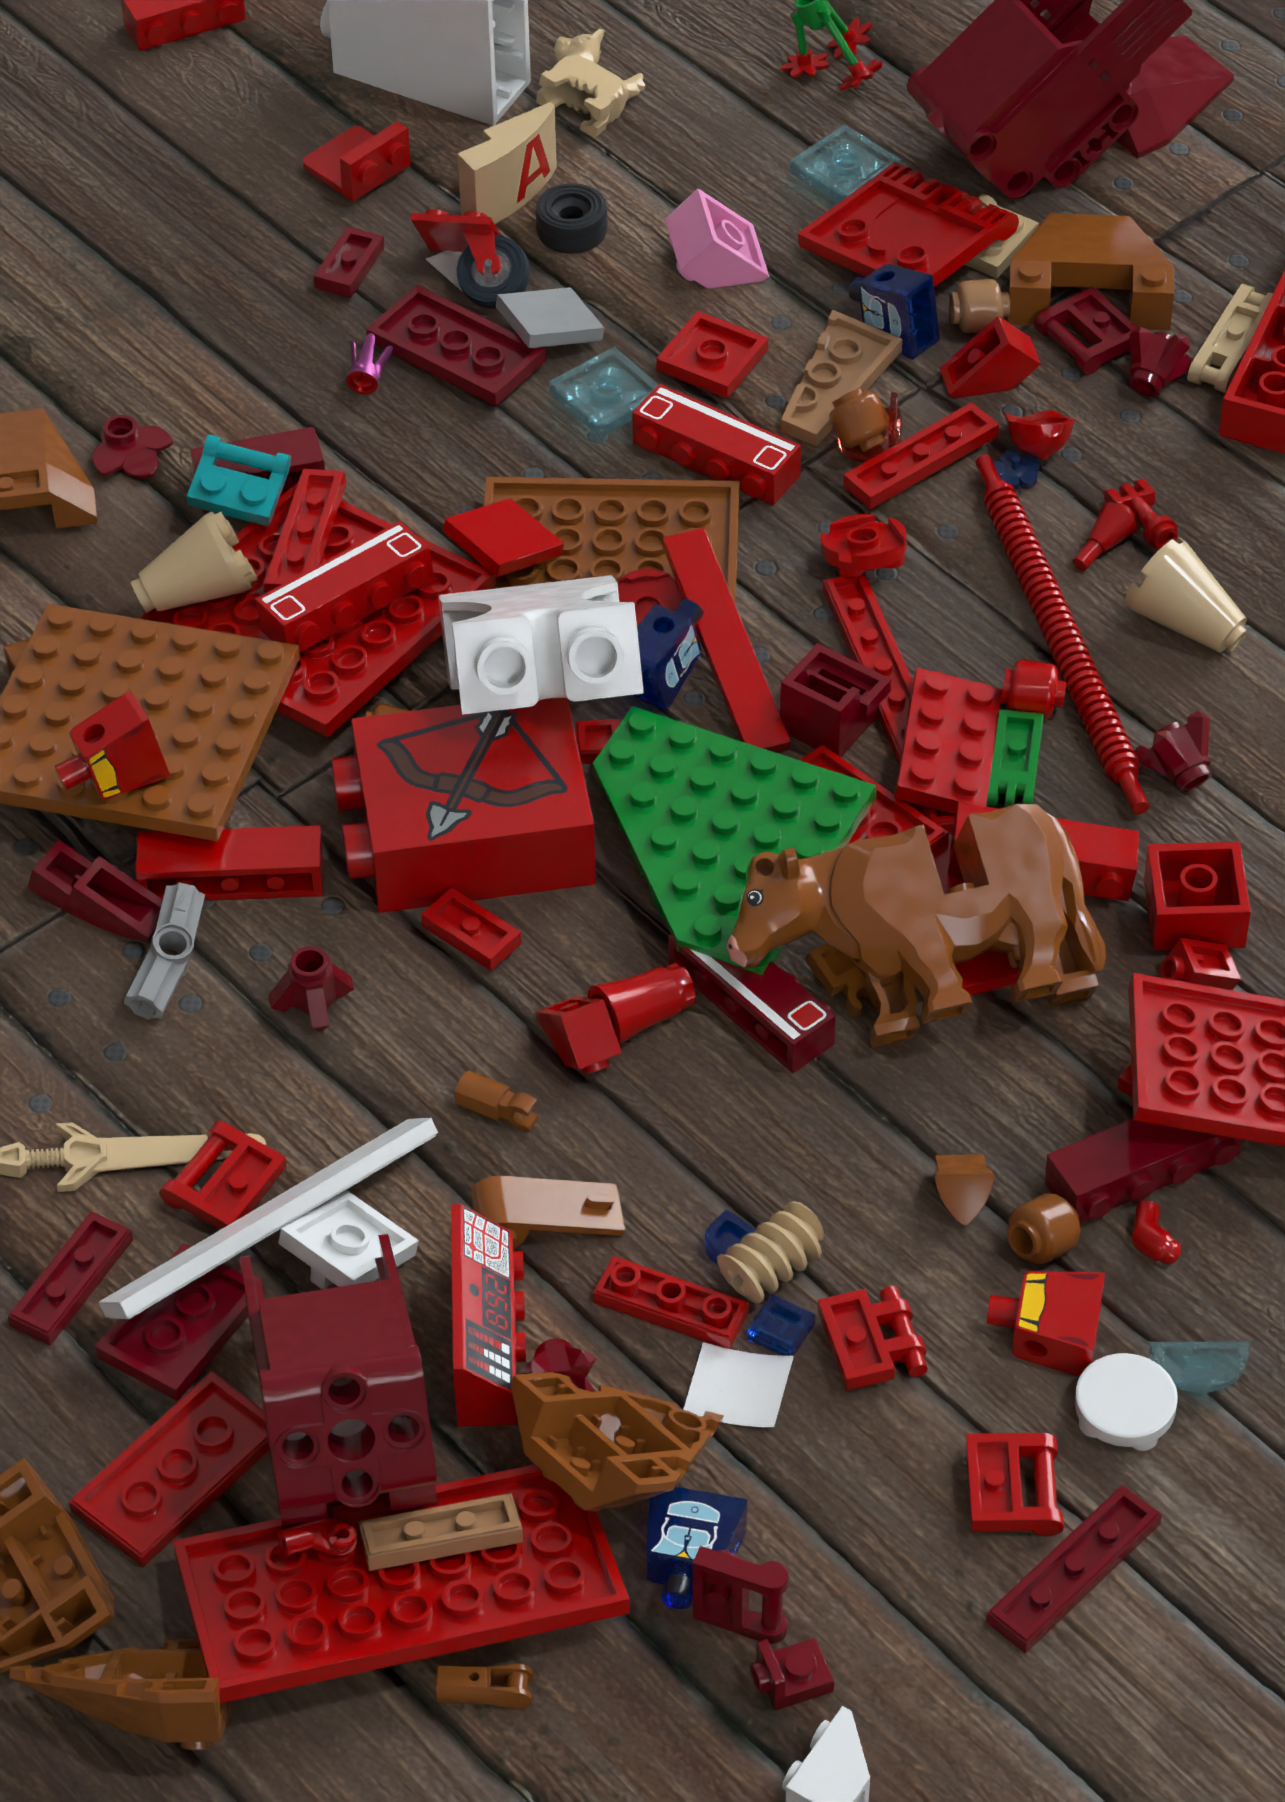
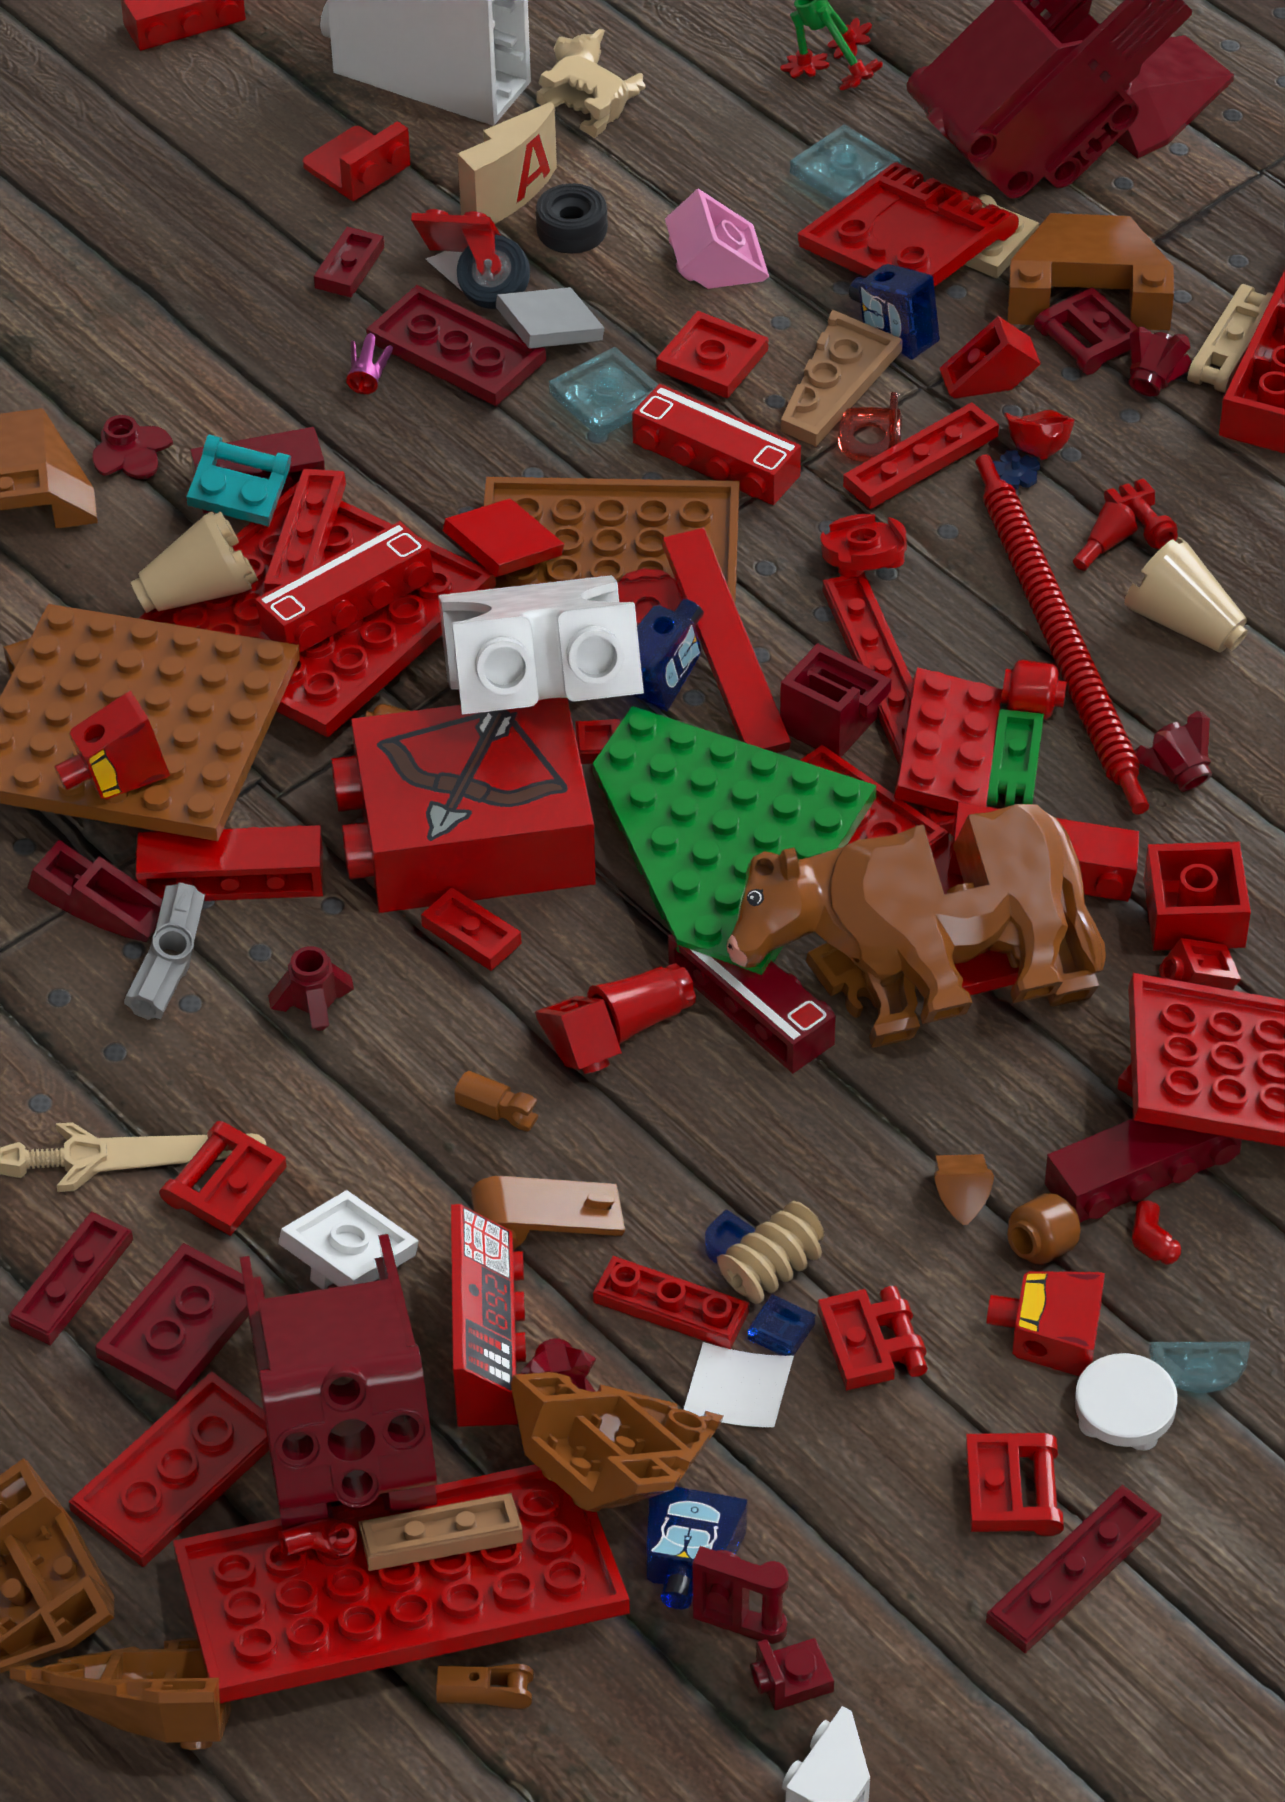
(267, 1219): white tile -> none
(859, 419): dark orange head -> none
(977, 304): medium nougat head -> none

